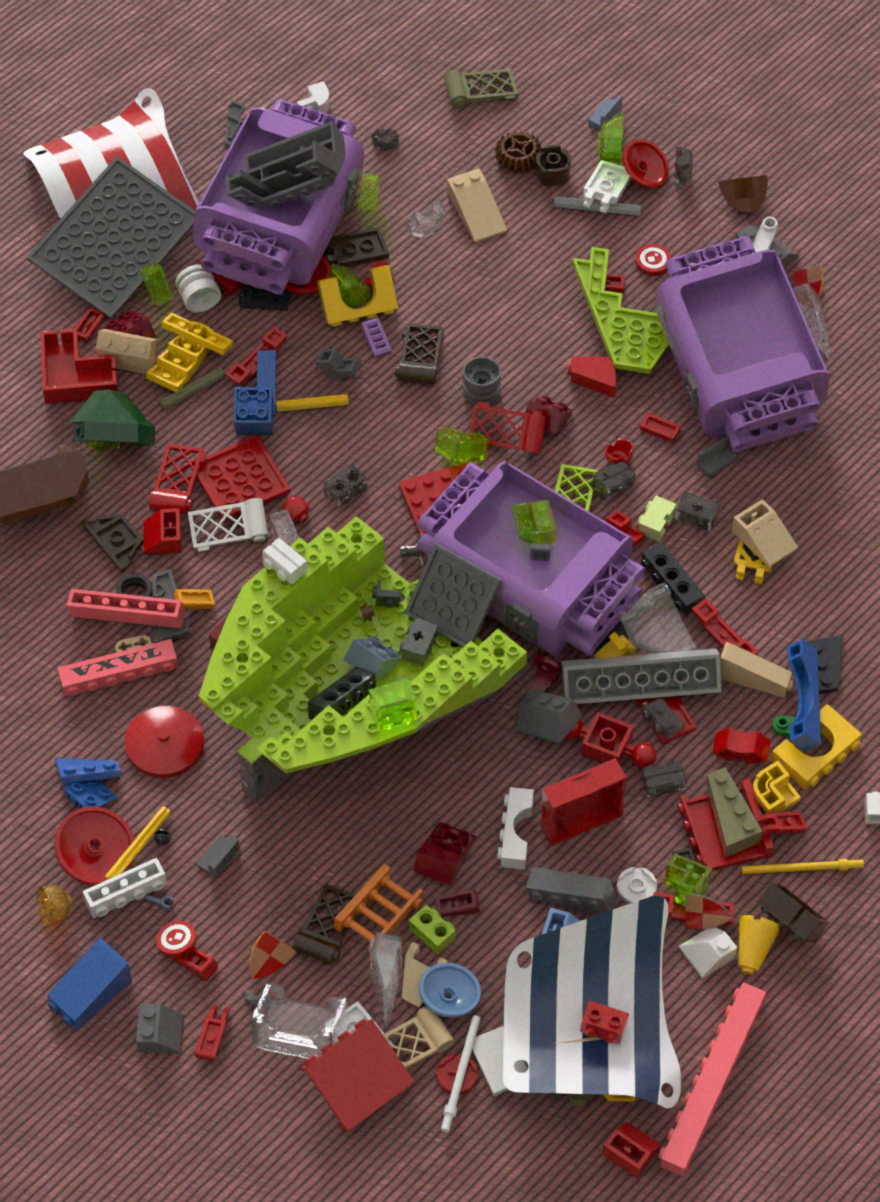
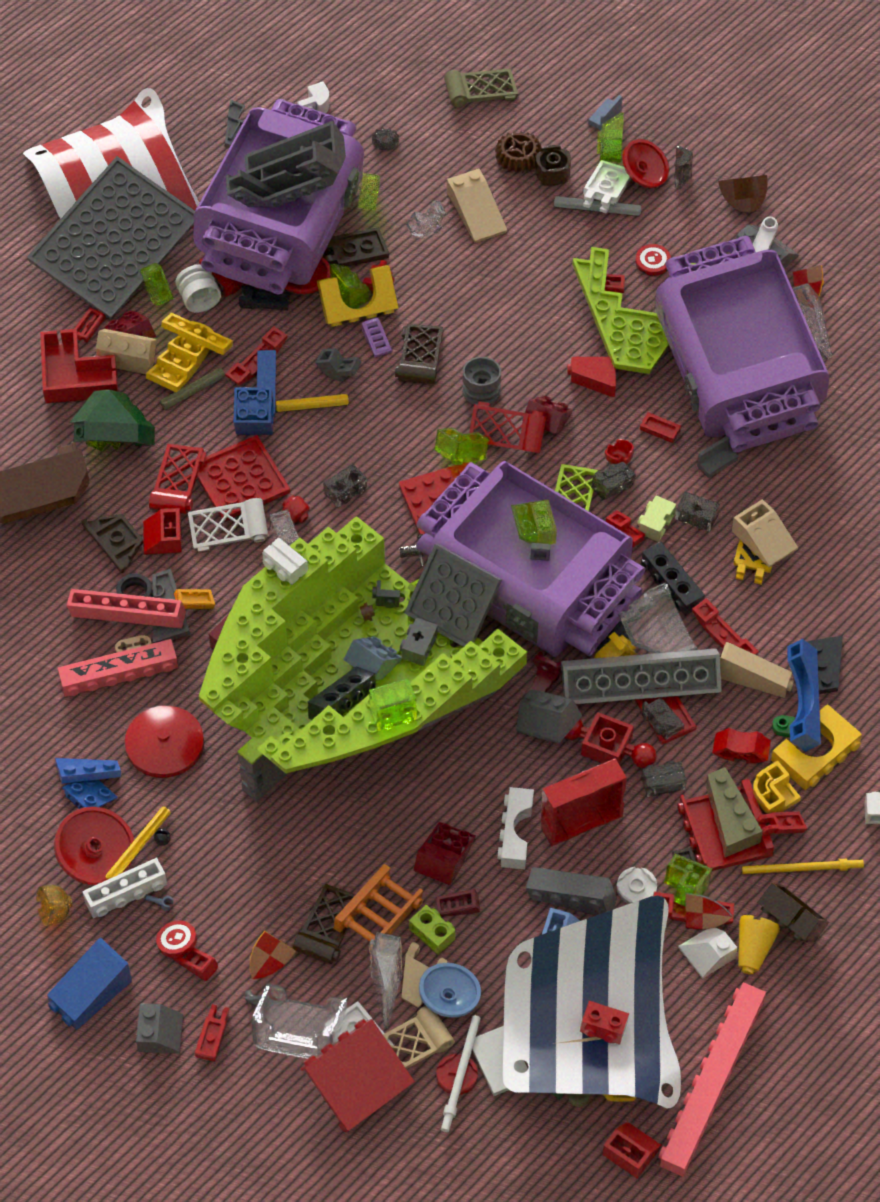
(219, 855): dark grey panel -> none

